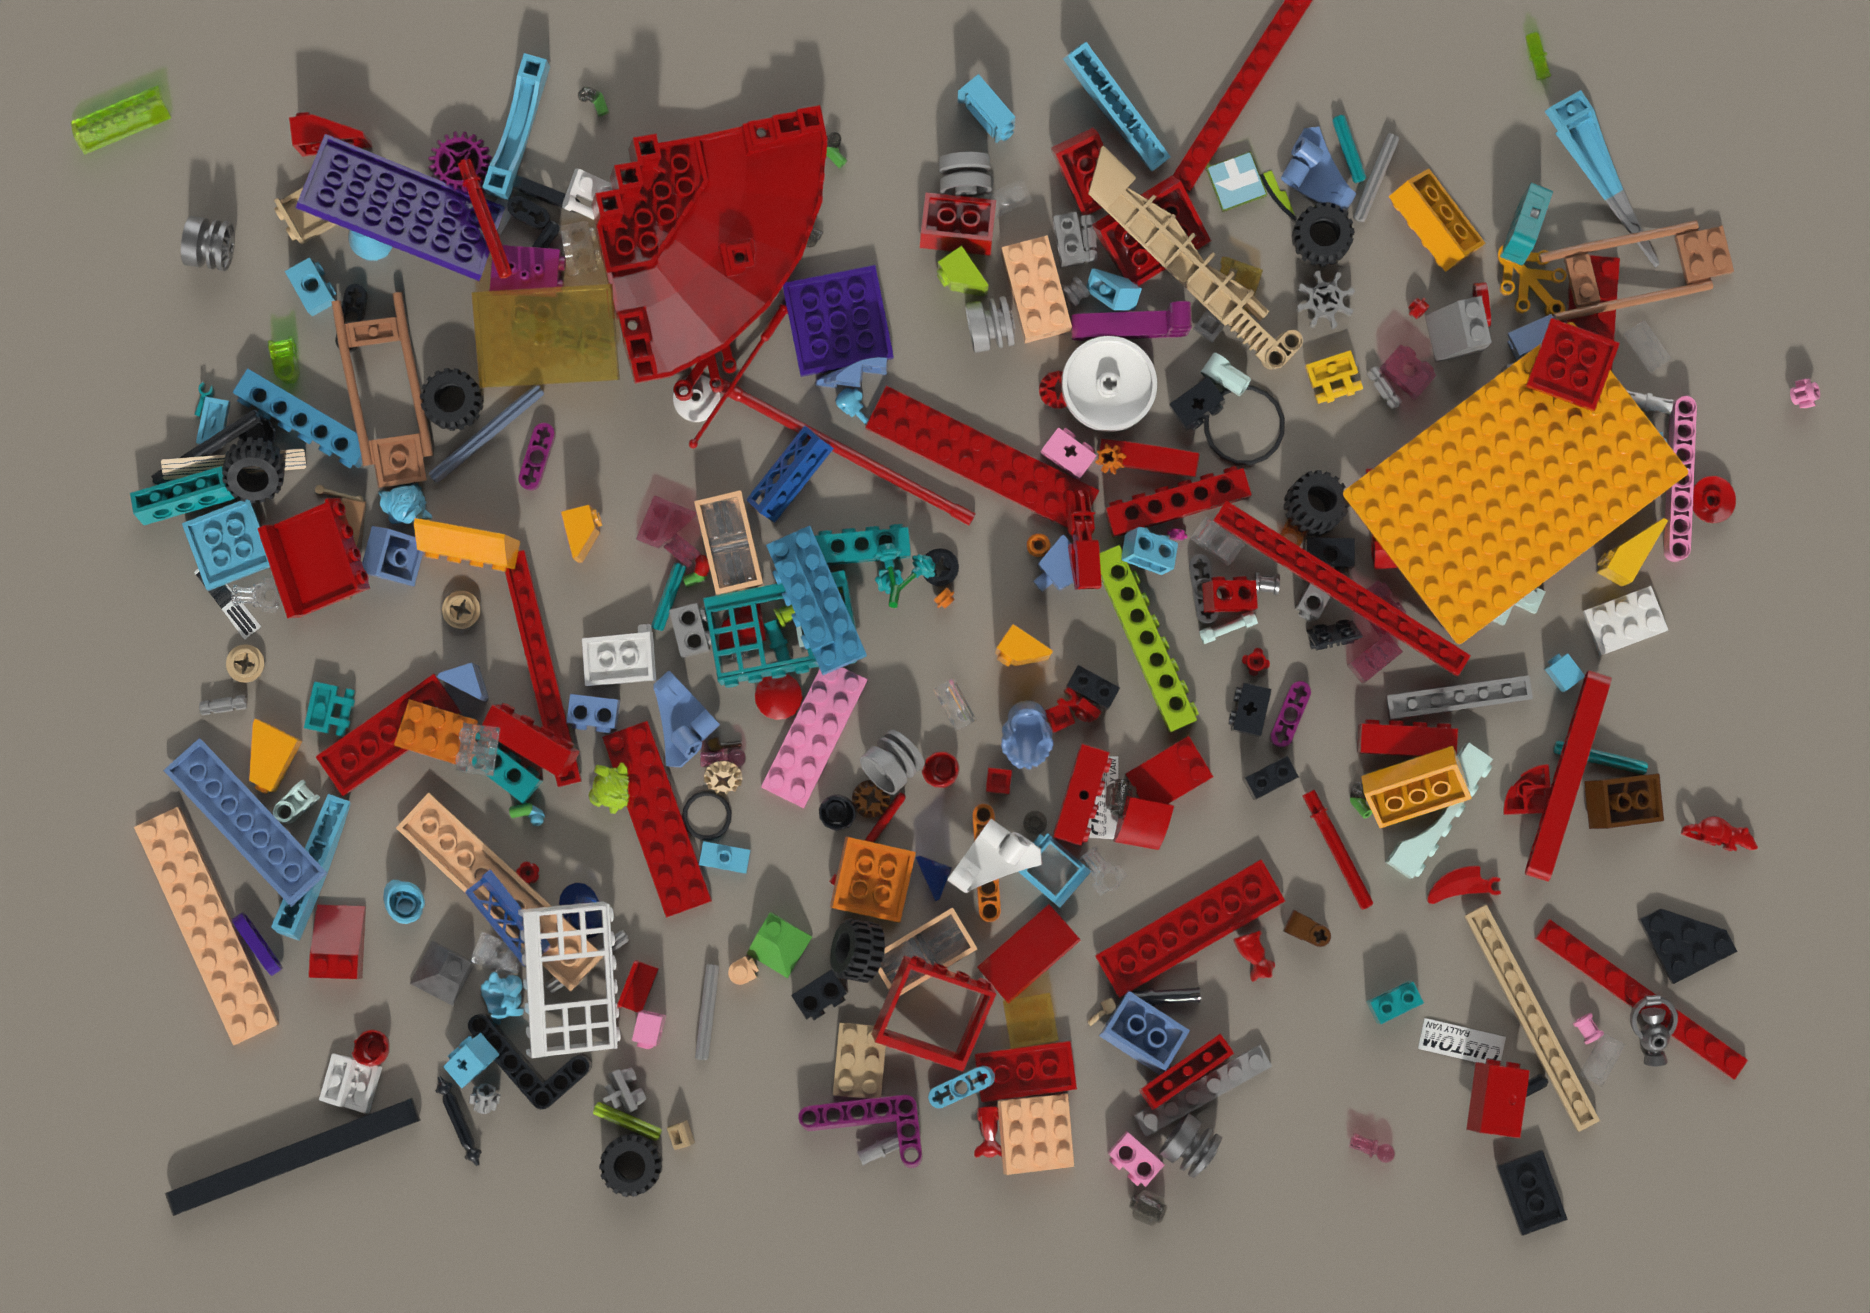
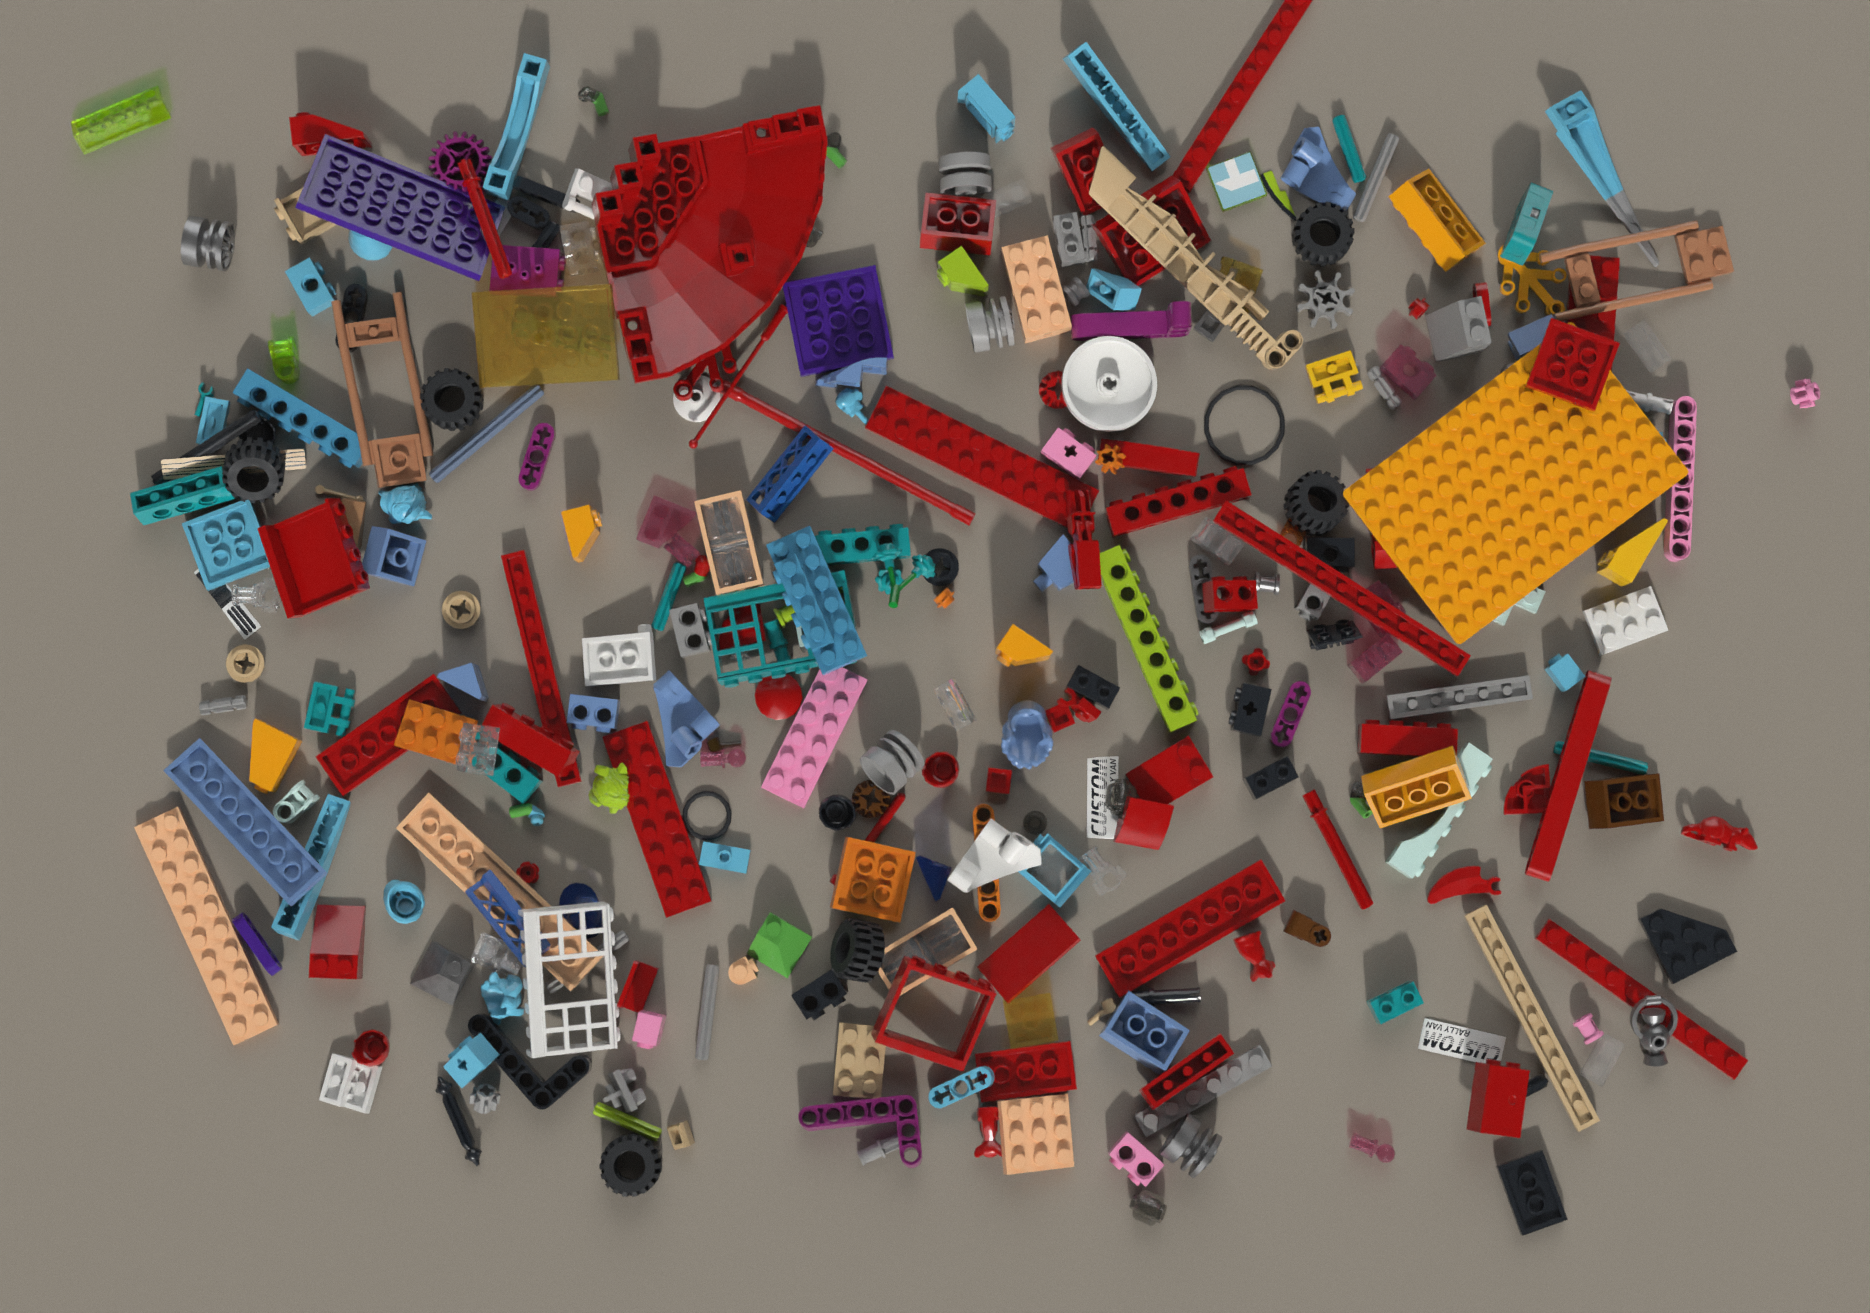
(292, 1156): black beam -> none
(467, 544): light orange slope -> none
(723, 769): tan gear -> none
(1041, 538): orange plate -> none
(1086, 778): red brick -> none
(1149, 555): medium azure brick -> none
(1177, 534): dark pink piece -> none
(1202, 392): black brick -> none
(1221, 372): light aqua piece -> none
(1537, 56): clear neon green axle -> none
(1722, 498): red dish -> none

